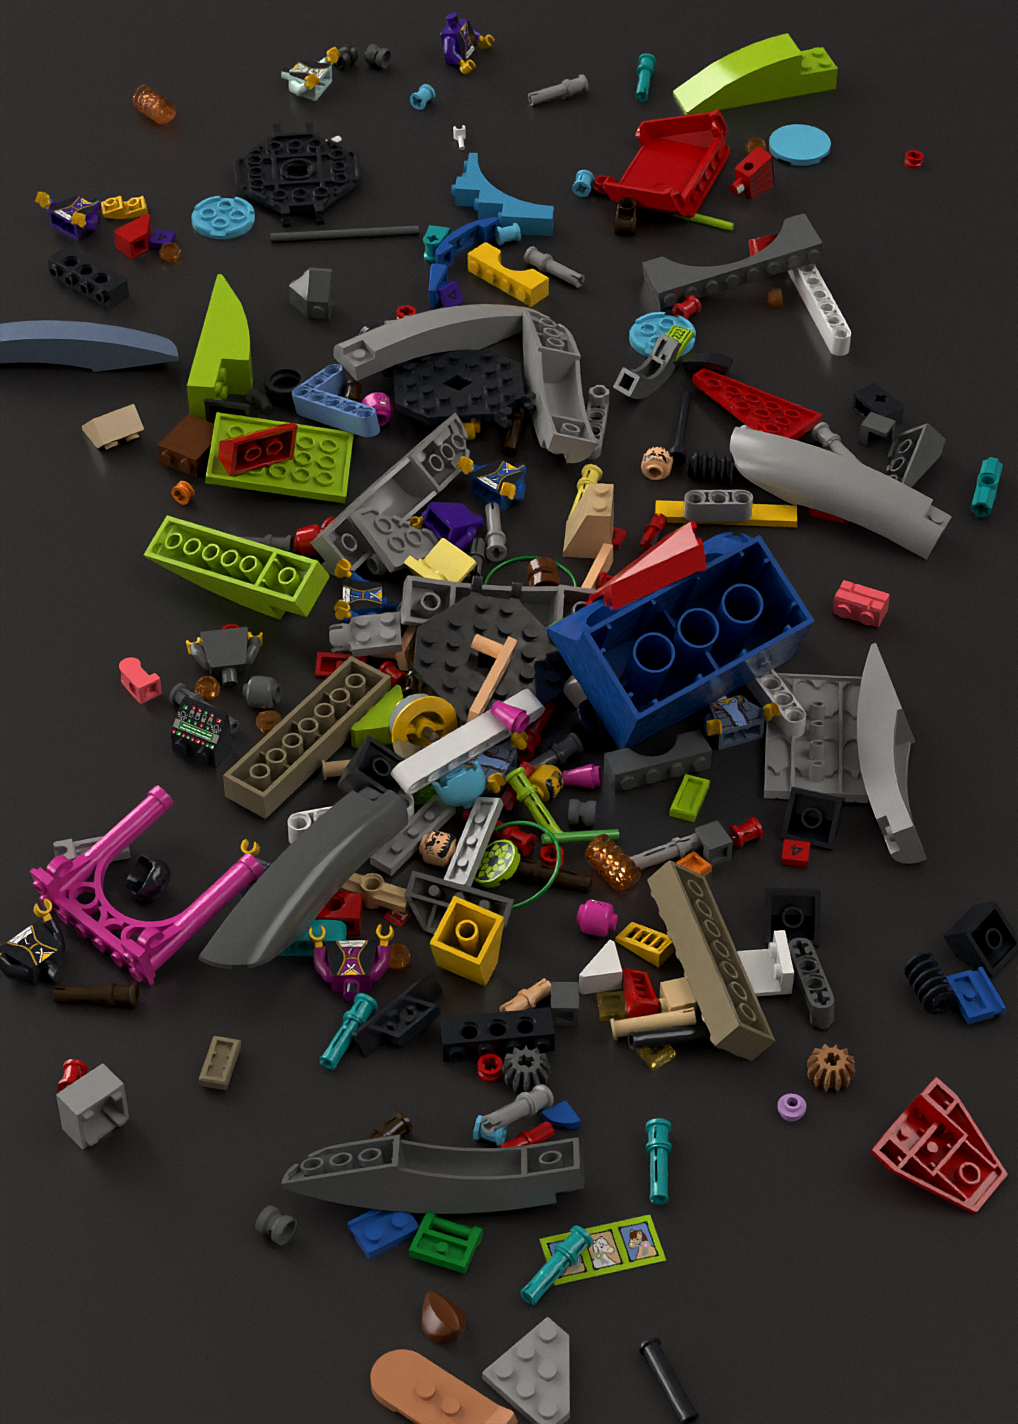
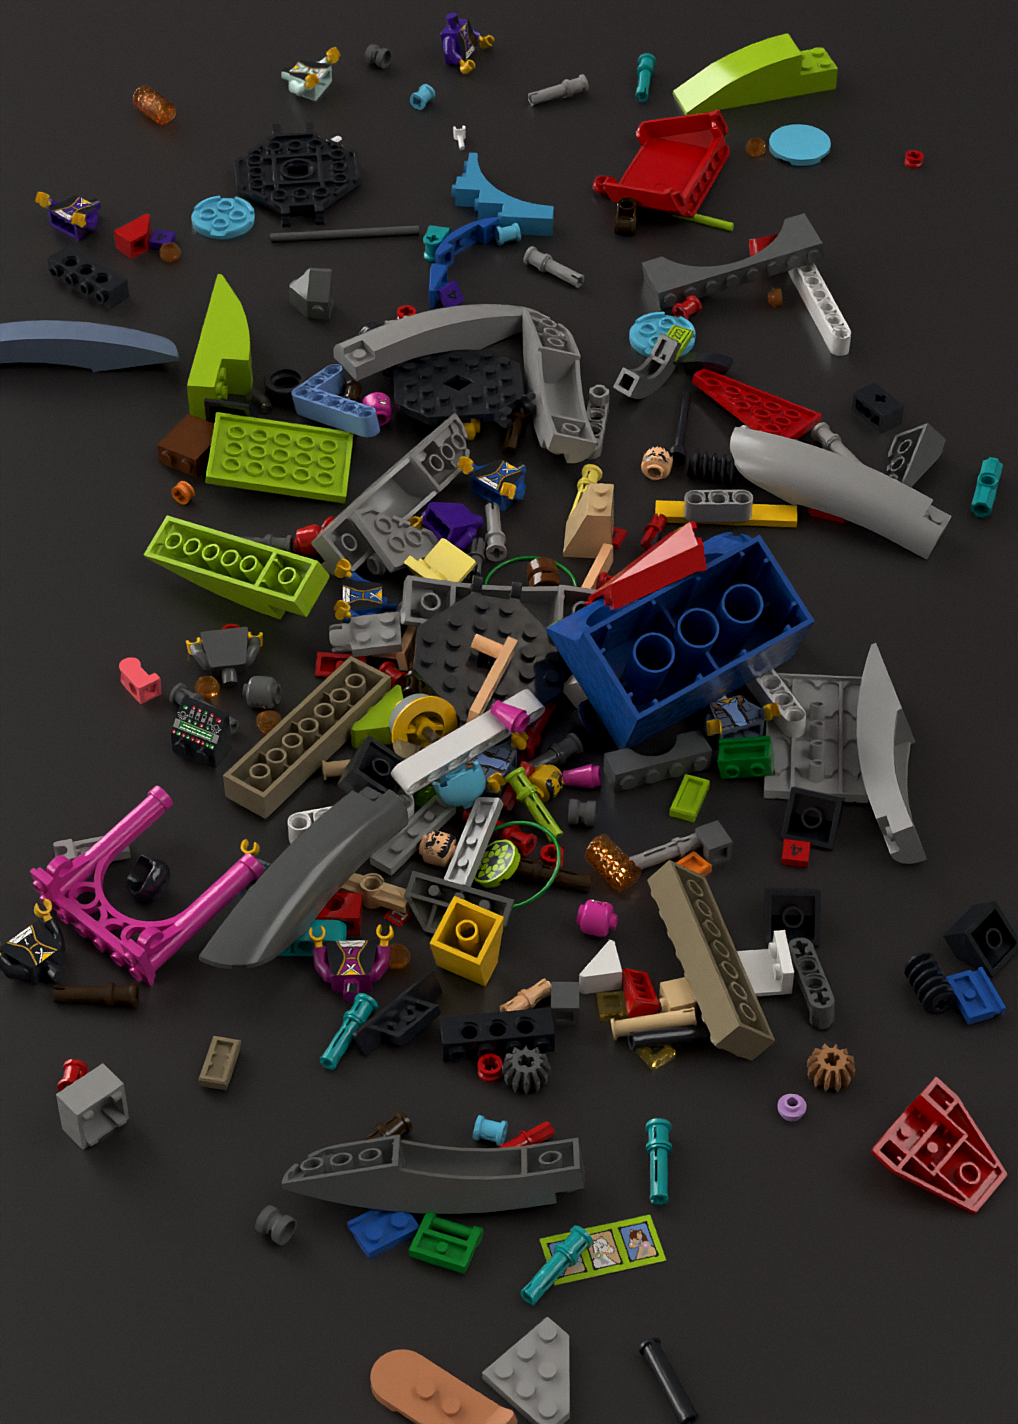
(113, 427): tan slope -> none
(117, 209): yellow slope -> none
(258, 449): red slope -> none
(348, 57): pearl dark grey wheel -> none
(442, 1318): reddish brown piece -> none
(525, 285): yellow arch -> none
(525, 1106): light grey pin -> none
(561, 1115): blue tile -> none
(580, 183): medium azure bush -> none
(582, 836): bright green bar -> none
(655, 956): yellow slope -> none
(746, 757): none -> green hinge
(746, 832): red bush -> none
(754, 174): red torso -> none
(861, 603): coral brick -> none
(876, 425): dark grey panel -> none

